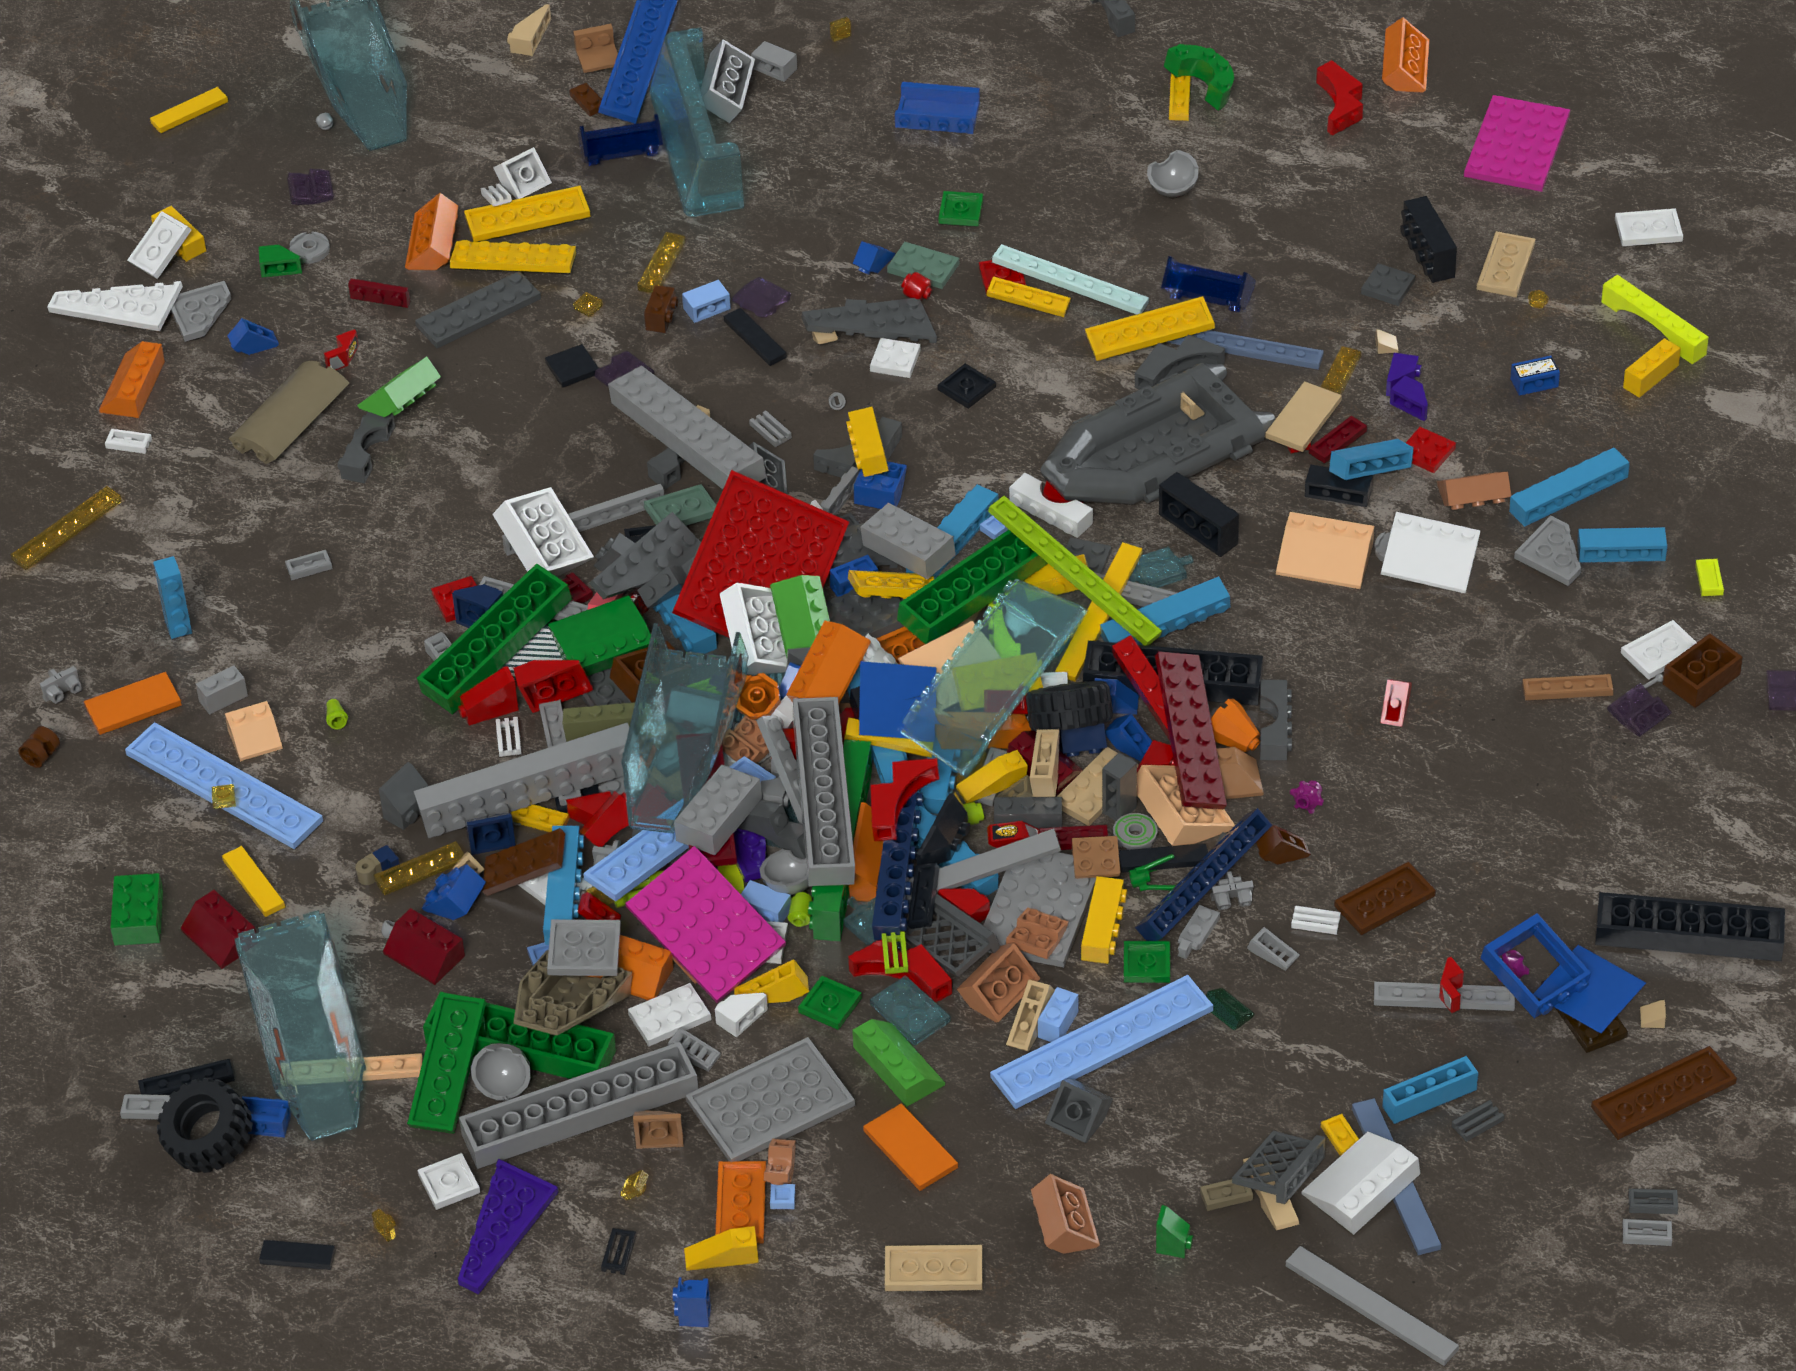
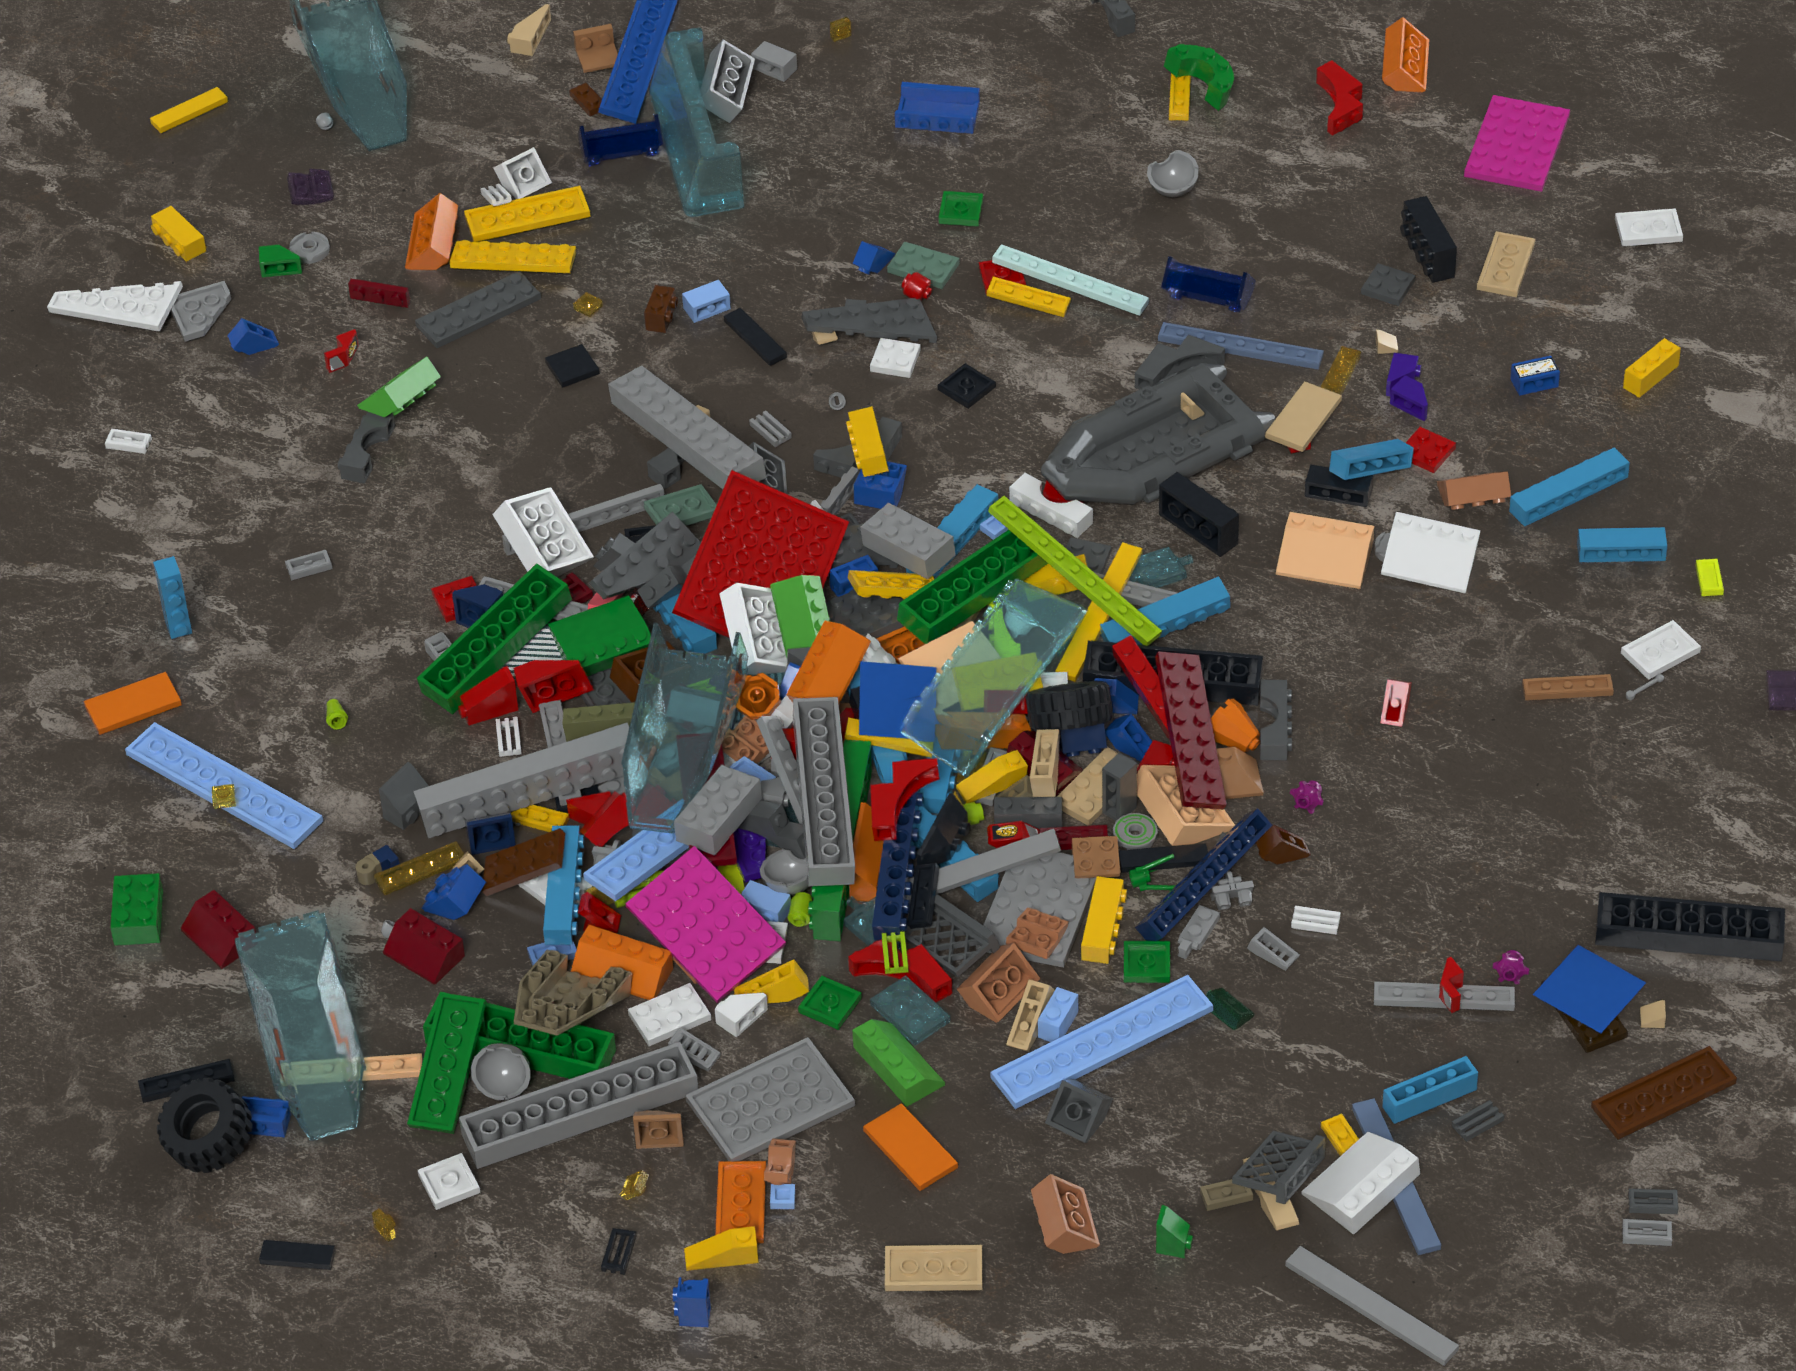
(39, 746): reddish brown wheel -> none
(59, 683): light grey hips -> none
(66, 527): clear yellow plate -> none
(134, 380): orange slope -> none
(142, 1106): light grey hinge -> none
(159, 245): white plate -> none
(221, 689): light grey brick -> none
(253, 731): light nougat slope -> none
(253, 881): yellow tile -> none
(288, 411): dark tan cylinder -> none
(505, 1217): dark purple wing -> none
(584, 947): light grey plate -> none
(620, 365): clear purple slope -> none
(661, 262): clear yellow plate -> none
(761, 297): clear purple slope -> none
(968, 901): red slope -> none
(1149, 328): yellow plate -> none
(1338, 438): dark red plate -> none
(1384, 898): reddish brown plate -> none
(1538, 299): clear yellow plate -> none
(1551, 551): light grey plate -> none
(1557, 948): blue window -> none
(1622, 295): neon yellow arch -> none
(1639, 710): clear purple slope -> none
(1702, 670): reddish brown brick -> none

